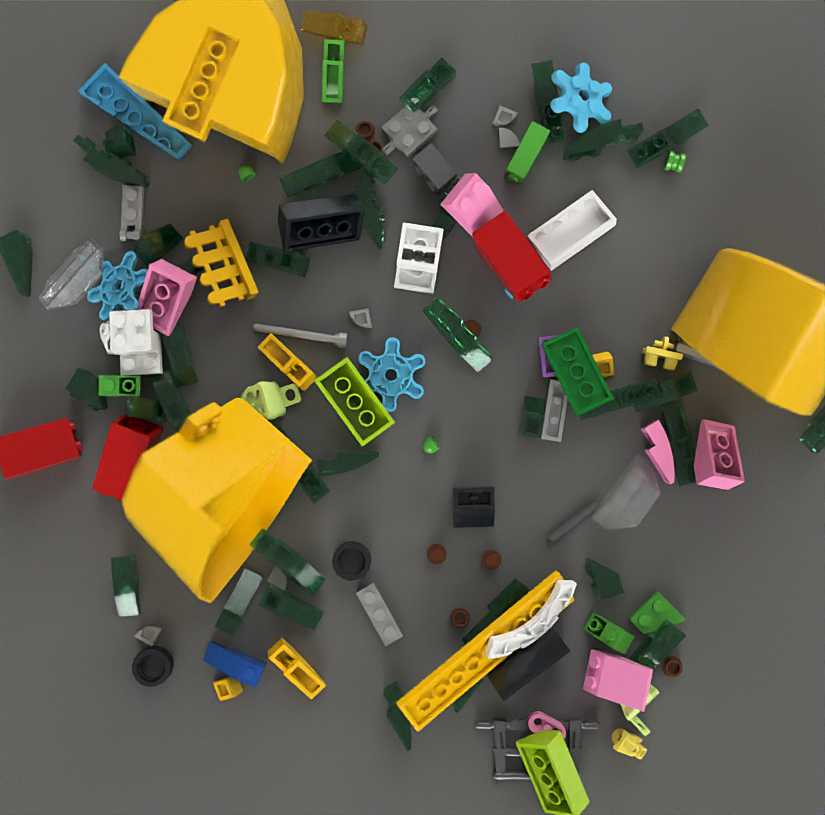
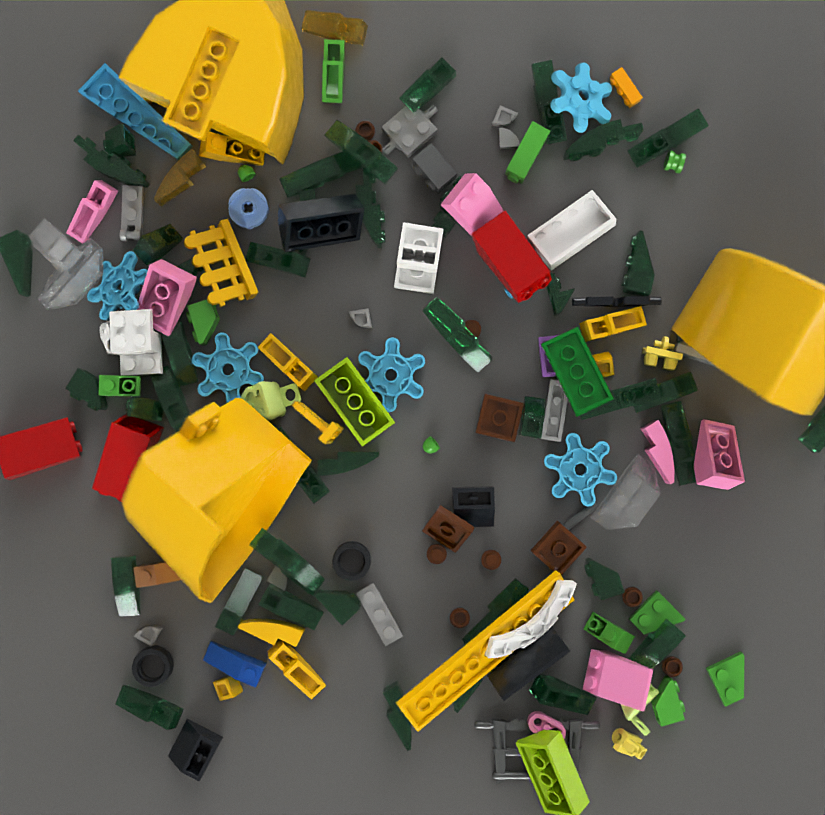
(56, 247): none -> clear wedge
(91, 210): none -> bright pink slope
(149, 707): none -> clear green slope
(154, 574): none -> medium nougat slope
(178, 177): none -> clear yellow slope
(194, 749): none -> black slope
(204, 320): none -> bright green slope
(214, 365): none -> medium azure plate
(230, 150): none -> yellow slope
(250, 219): none -> light blue plate
(272, 630): none -> yellow slope
(330, 432): none -> yellow fence
(339, 340): light grey piece -> none
(339, 603): none -> clear green slope
(448, 529): none -> reddish brown plate
(499, 418): none -> reddish brown plate
(557, 298): none -> clear green slope
(558, 548): none -> reddish brown plate
(561, 695): none -> clear green slope
(594, 471): none -> medium azure plate
(610, 301): none -> black piece
(612, 324): none -> yellow slope
(625, 87): none -> light orange piece
(632, 597): none -> reddish brown plate
(640, 269): none -> clear green slope
(666, 704): none -> bright green slope
(728, 678): none -> bright green wing

